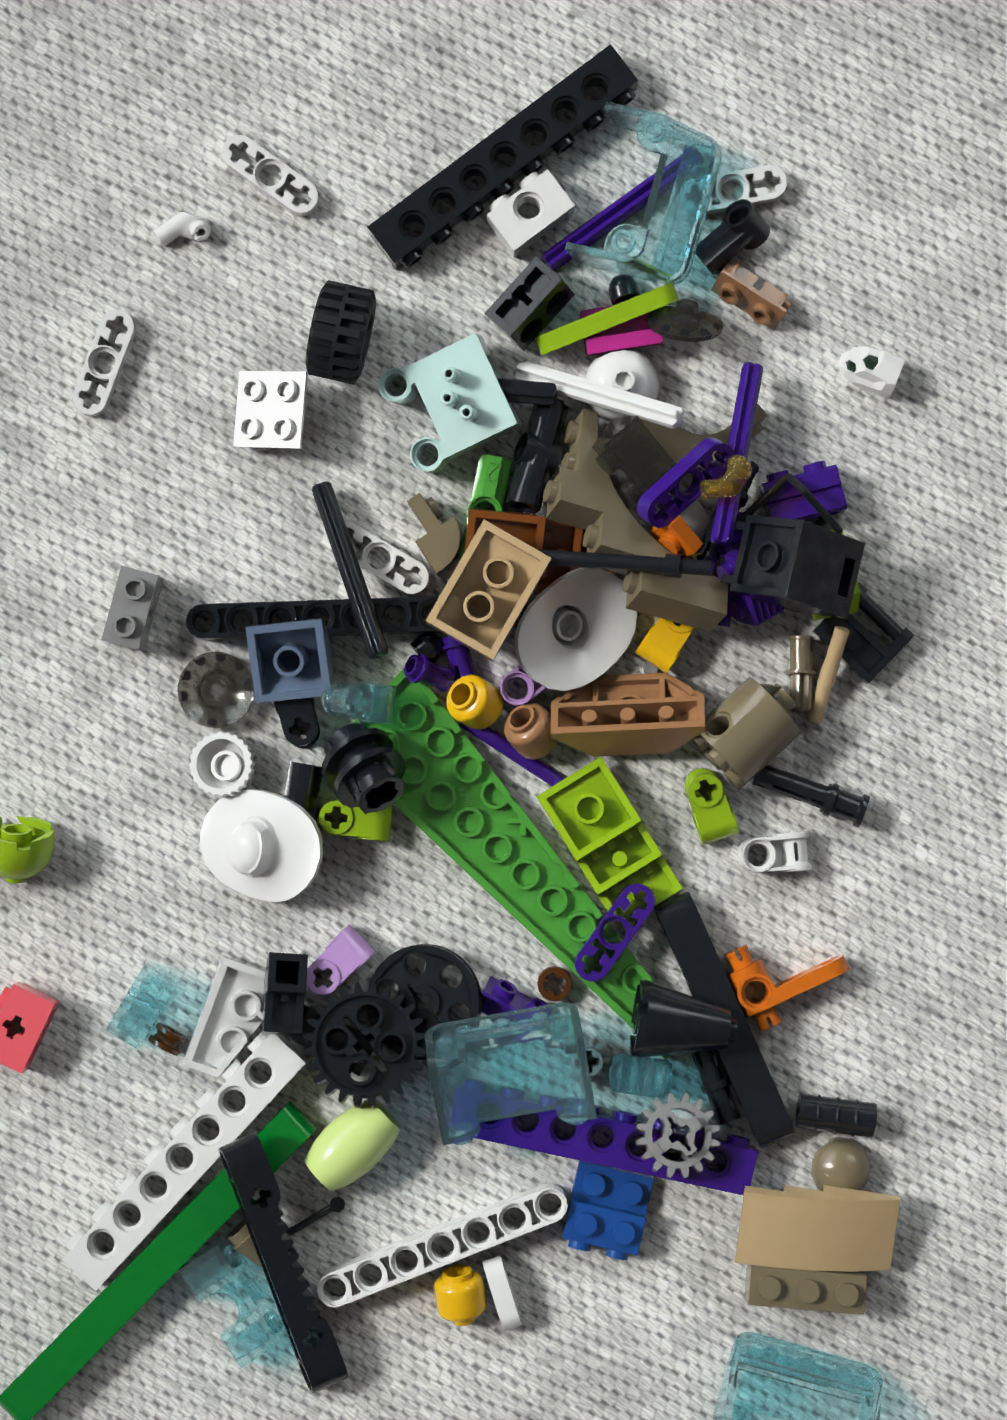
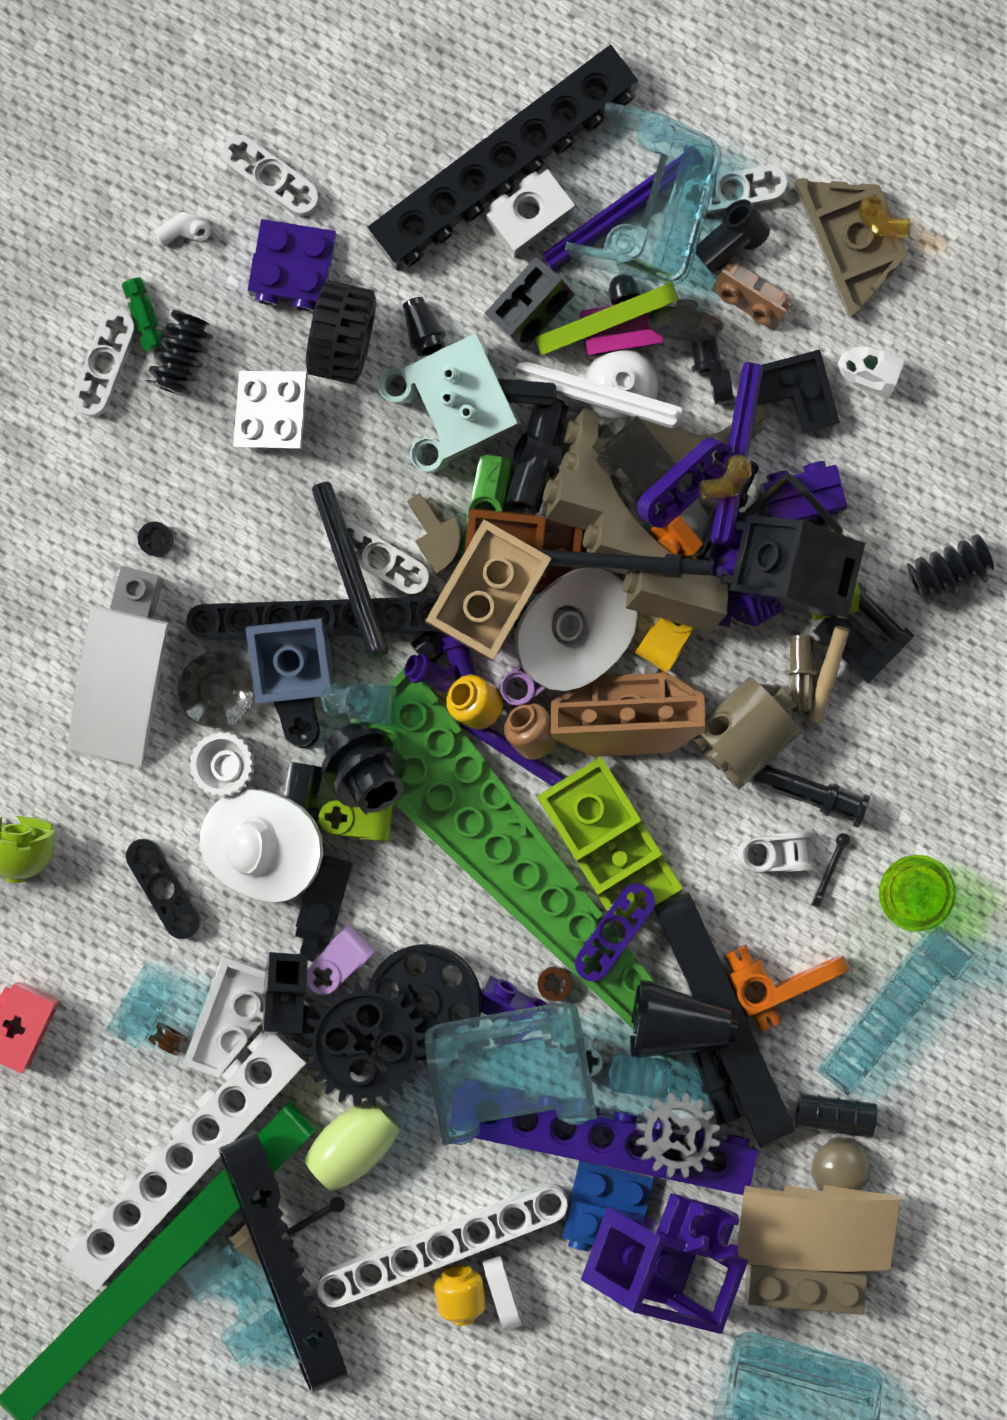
(117, 685): none -> white slope
(142, 314): none -> green axle
(147, 886): none -> black beam
(162, 548): none -> black bush
(180, 353): none -> black piece
(290, 264): none -> dark purple plate
(322, 905): none -> black hinge
(422, 327): none -> black cone
(653, 1259): none -> dark purple piece
(707, 359): none -> black connector
(712, 811): lime piece -> none
(807, 384): none -> black plate
(842, 841): none -> black hinge
(852, 253): none -> dark tan wing
(878, 221): none -> clear yellow arm
(895, 1004): none -> clear light blue beam
(917, 893): none -> clear neon green cone
(951, 568): none -> black piece

